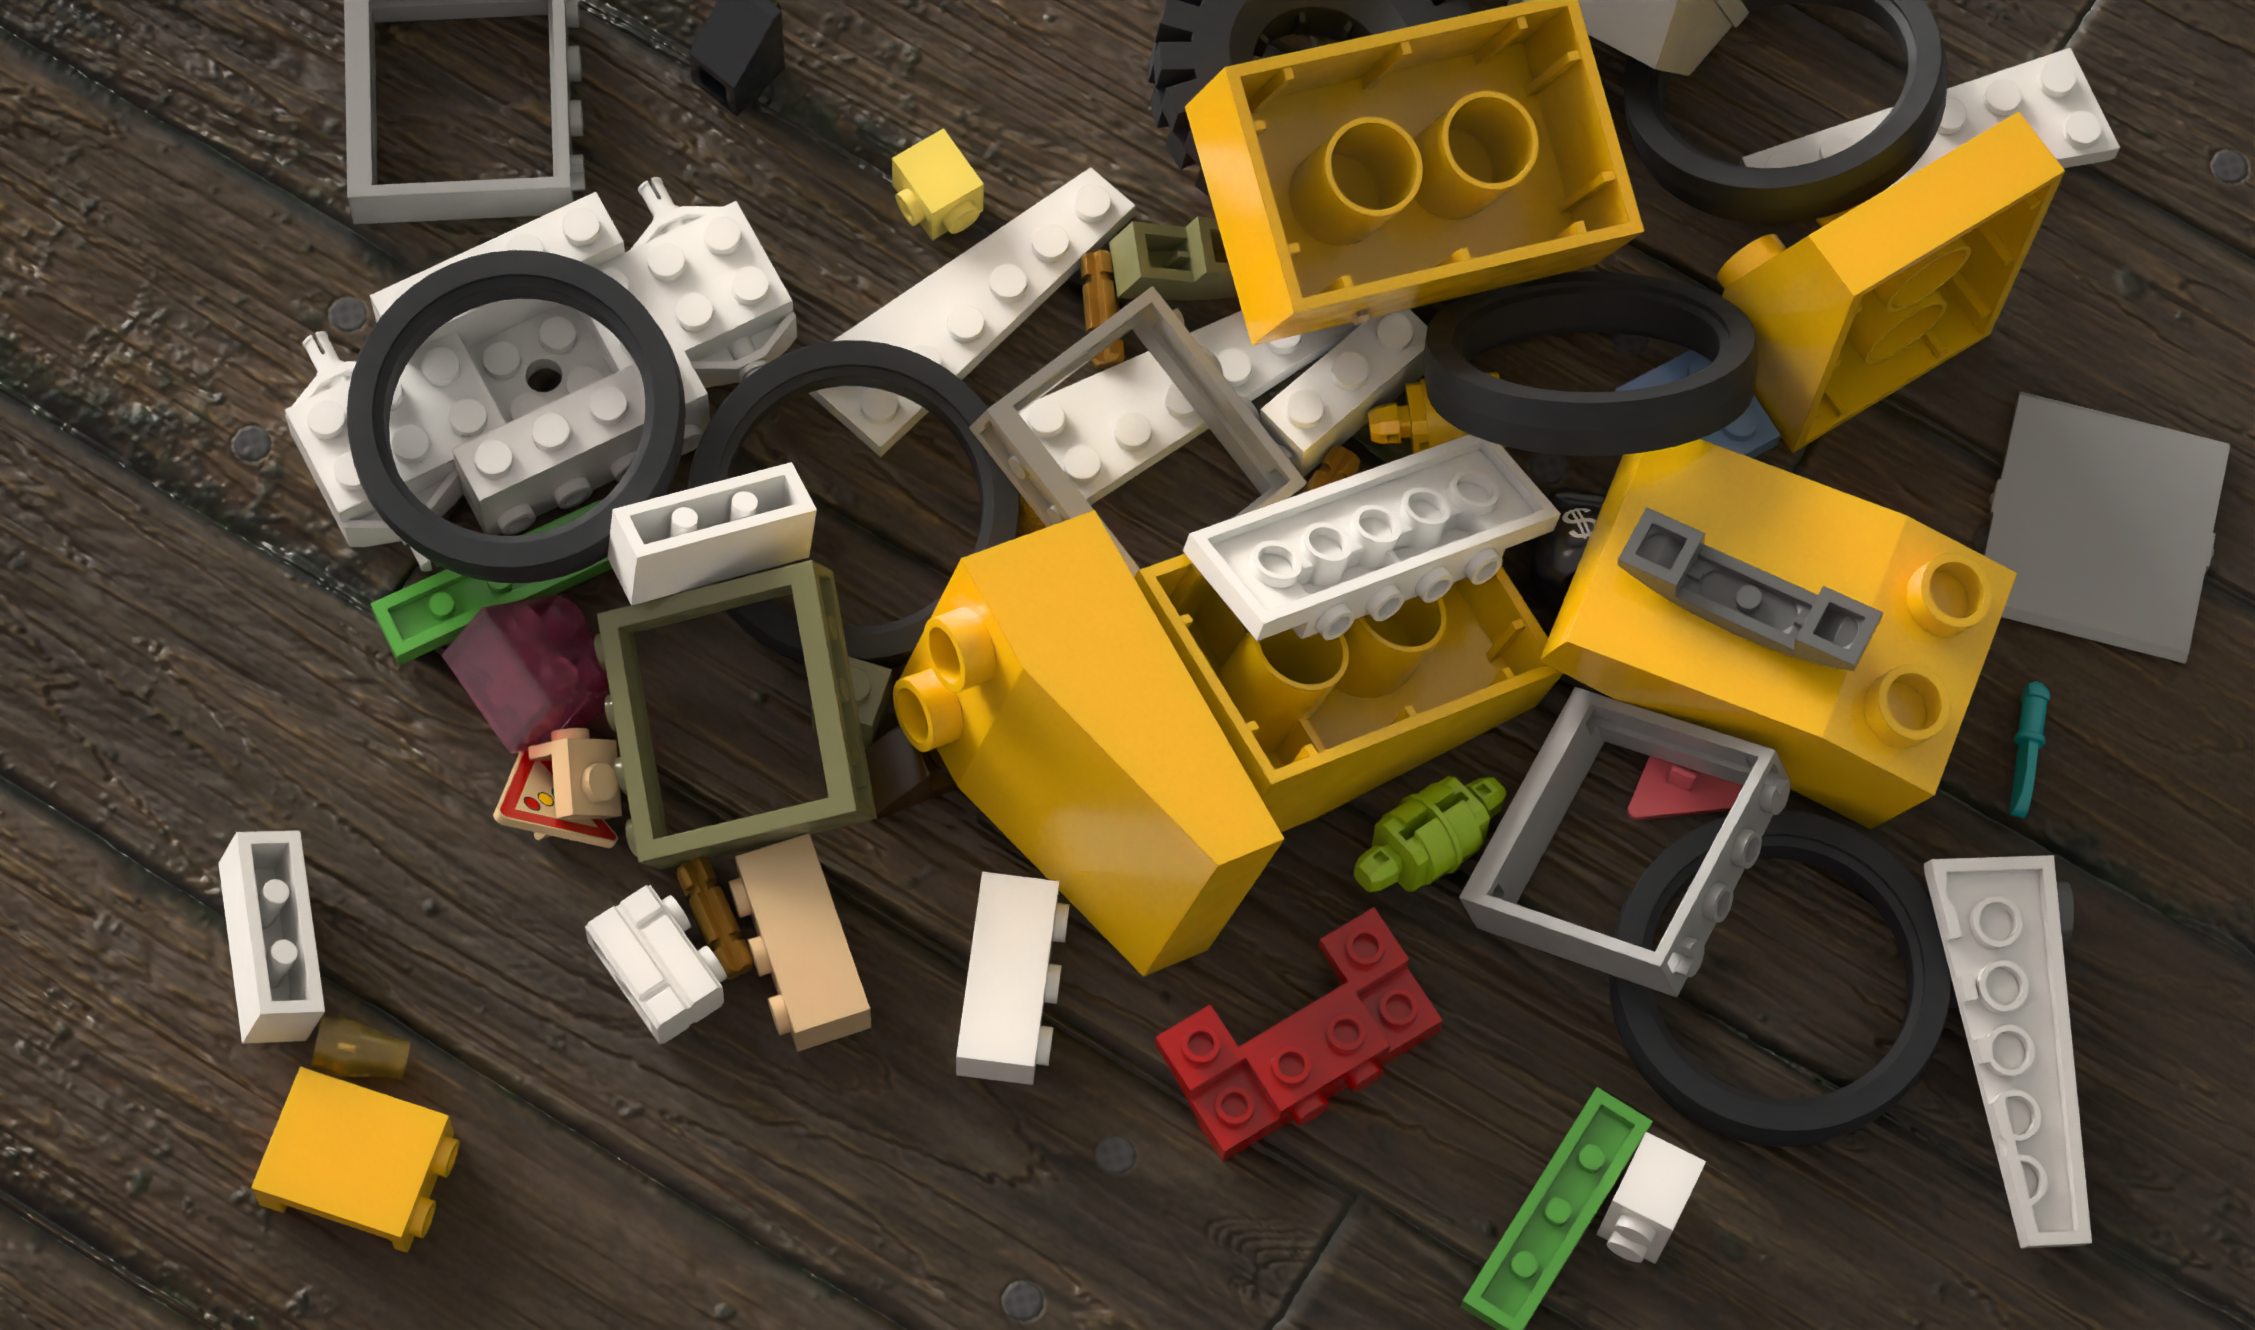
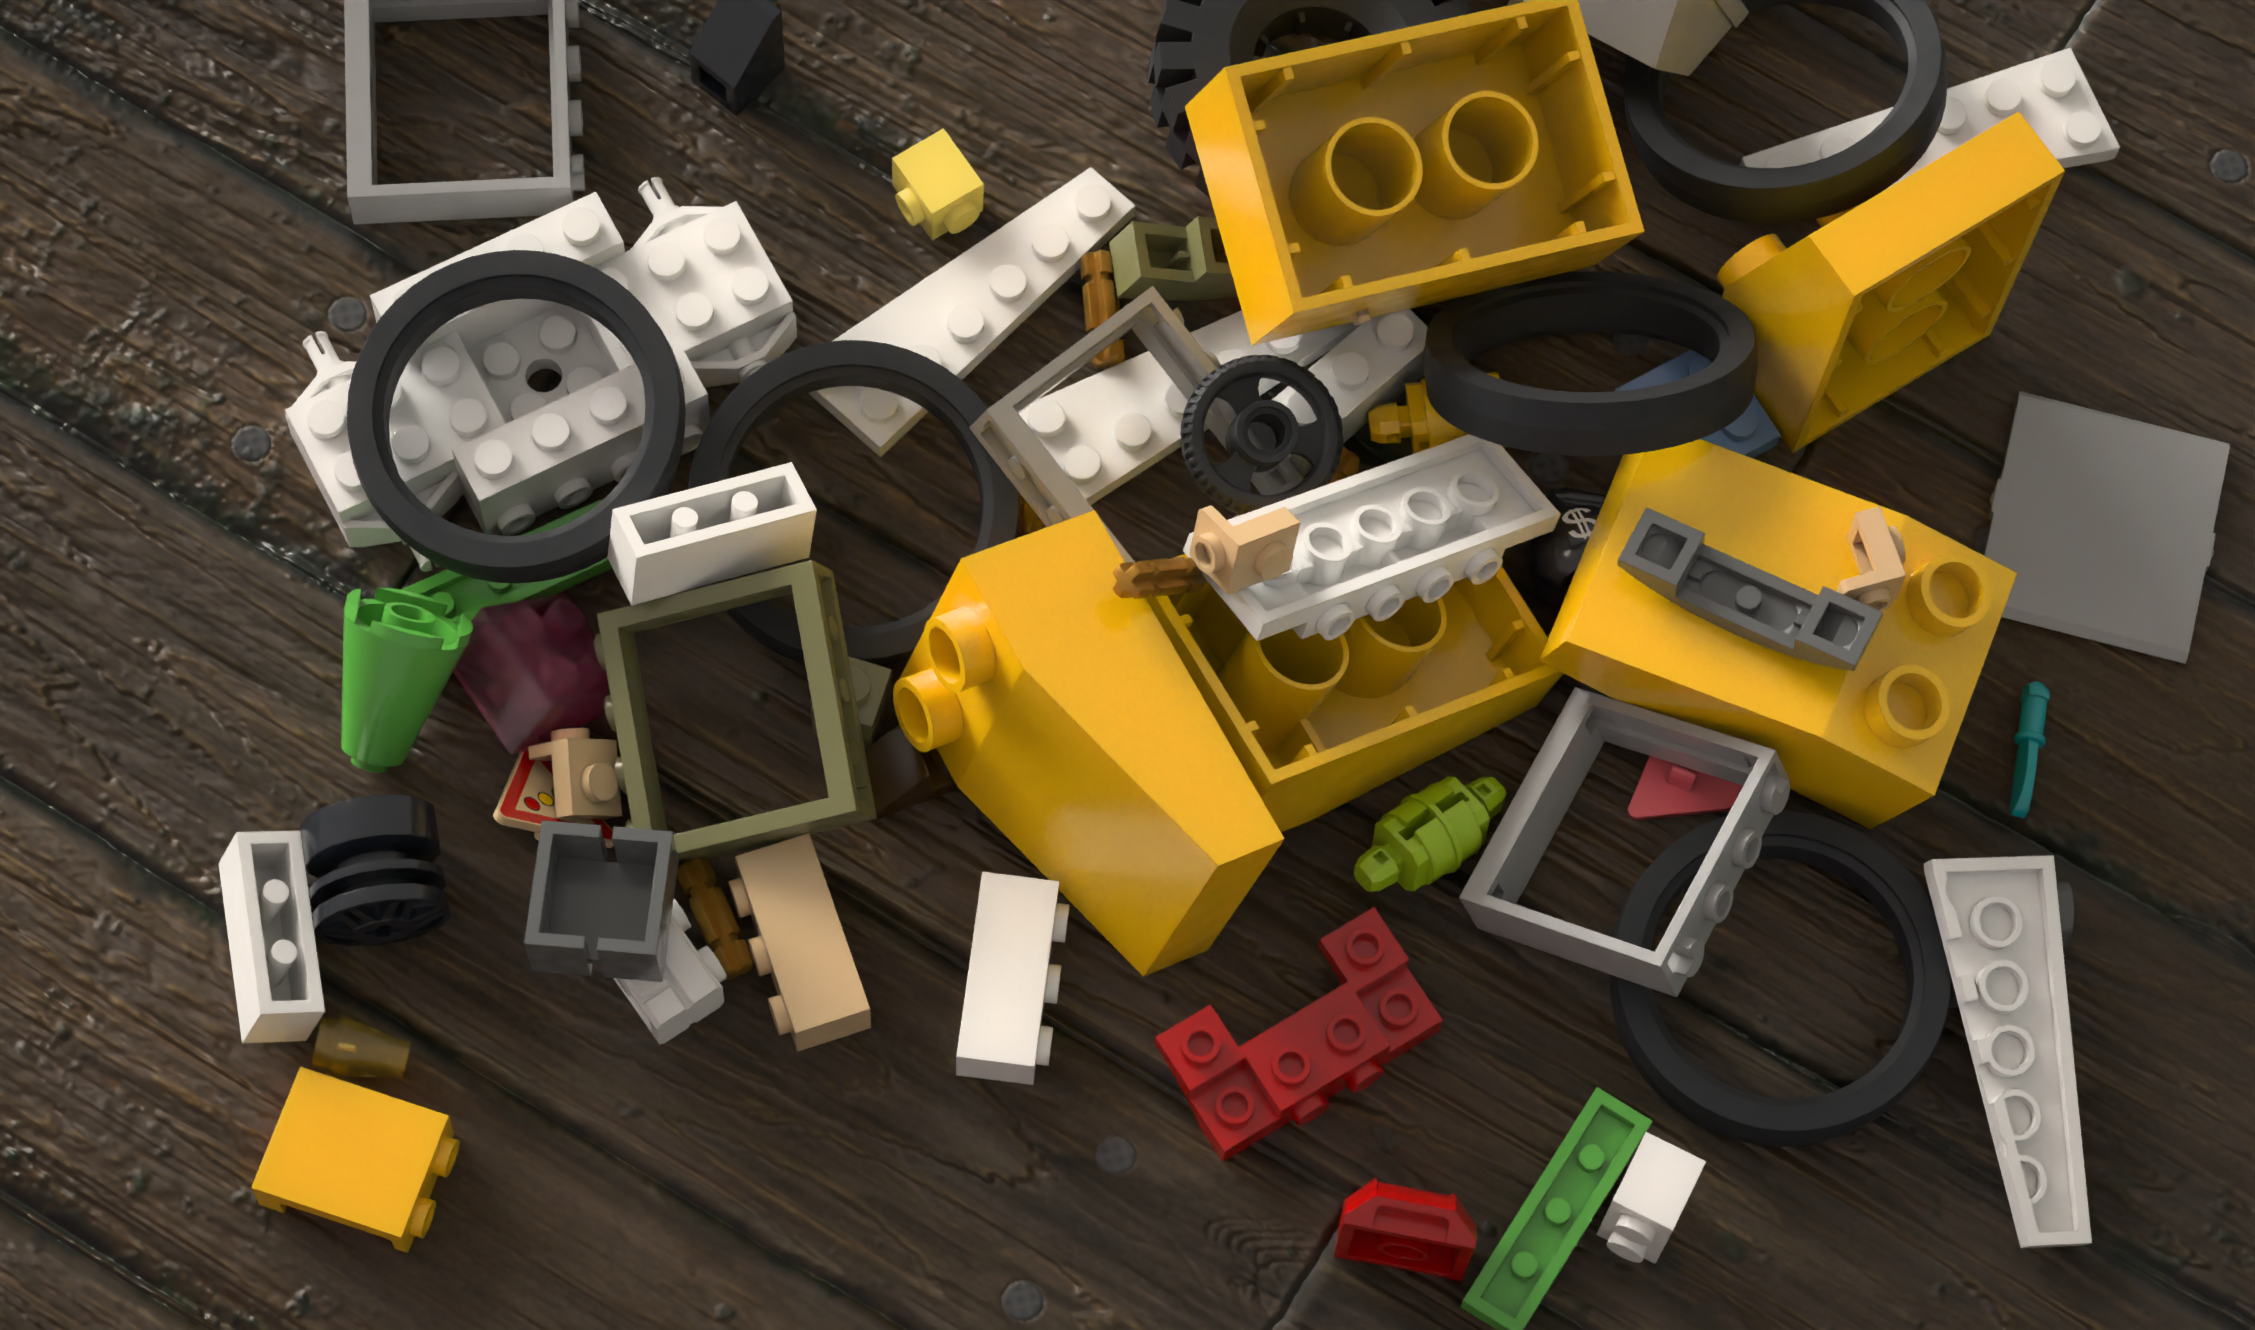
(375, 870): none -> black wheel
(394, 671): none -> bright green cone
(600, 909): none -> dark grey piece
(1157, 578): none -> pearl gold axle
(1238, 385): none -> black wheel
(1245, 552): none -> tan bracket
(1406, 1230): none -> red slope
(1879, 558): none -> tan bracket

